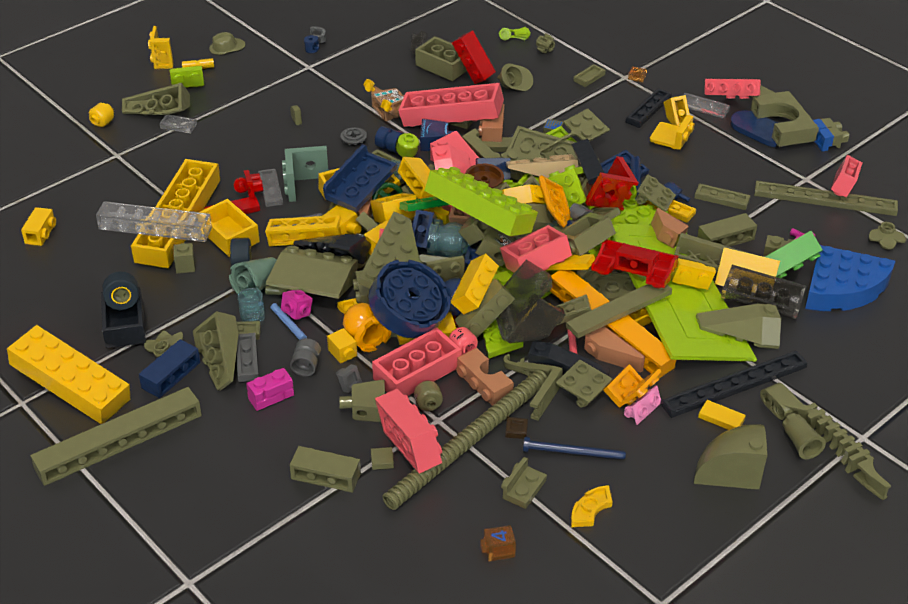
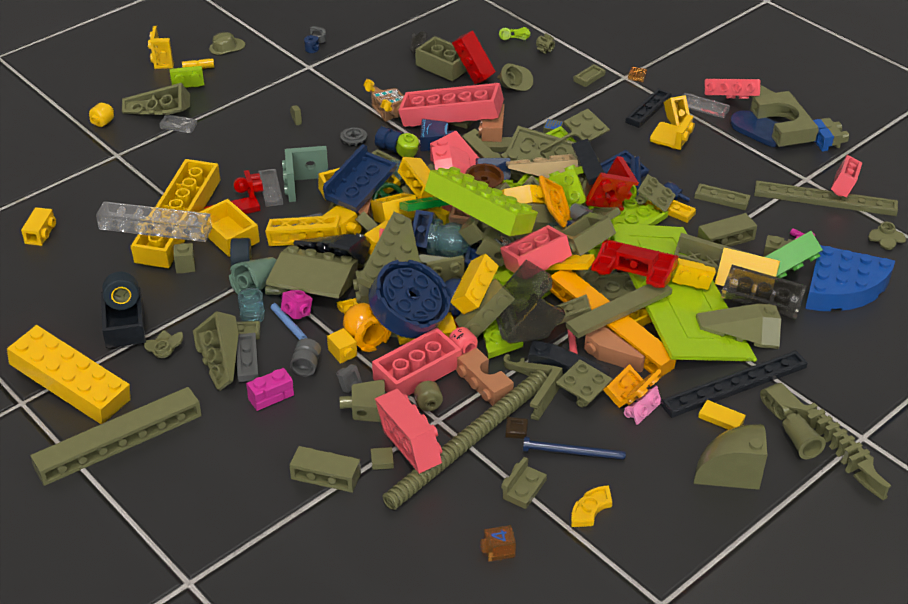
(169, 368): dark blue brick -> none
(667, 228): nougat slope -> none

